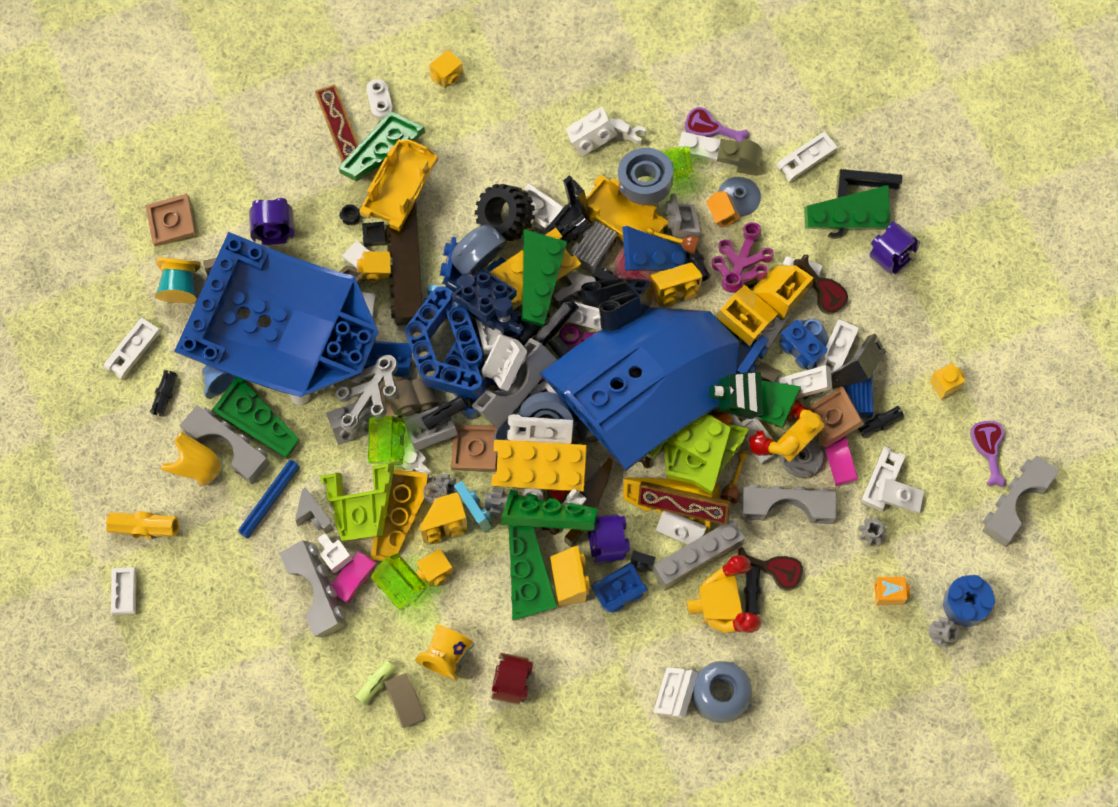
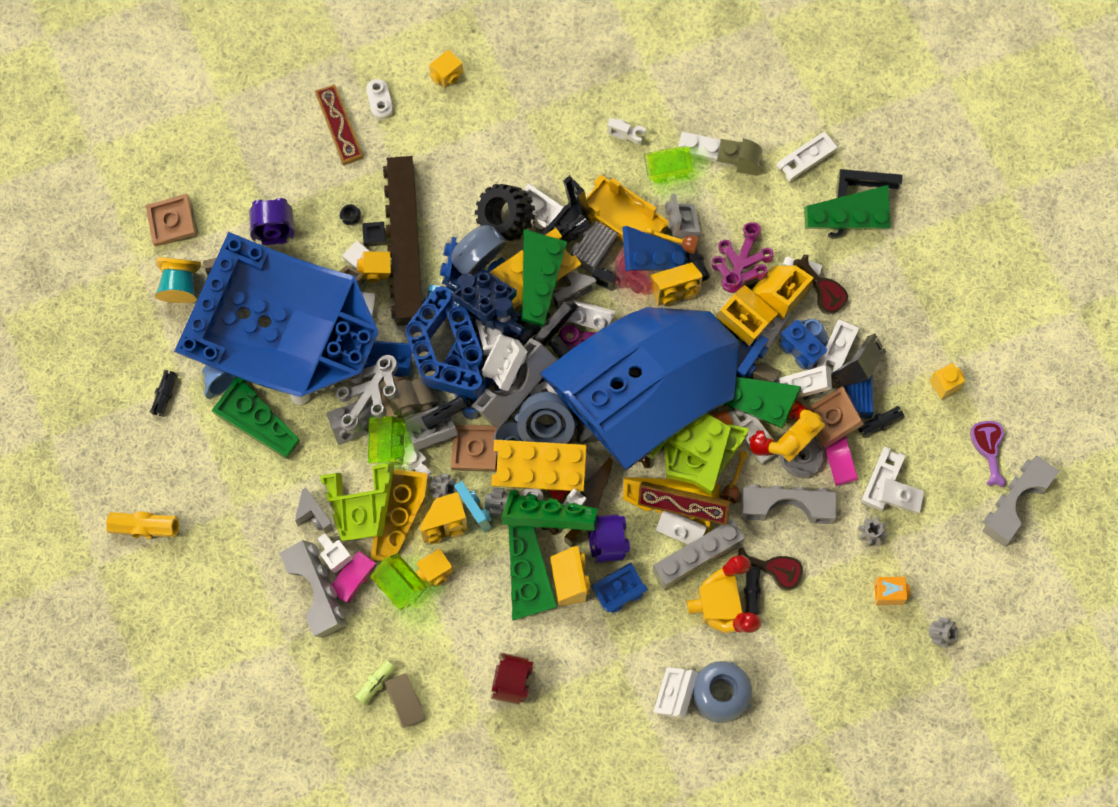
(123, 591): white plate -> none
(132, 348): white plate -> none
(194, 461): yellow hair -> none
(204, 427): light grey arch -> none
(268, 499): blue axle -> none
(377, 144): wing -> none
(399, 182): yellow piece -> none
(435, 485): clear bush -> none
(445, 651): yellow hat -> none
(540, 429): white plate -> none
(591, 131): white bracket -> none
(618, 300): black connector -> none
(642, 562): black plate -> none
(645, 163): sand blue piece -> none
(701, 123): medium lavender piece -> none
(723, 209): light orange brick -> none
(739, 394): dark green torso -> none
(751, 195): sand blue dish -> none
(893, 248): dark purple brick -> none
(971, 588): blue brick -> none

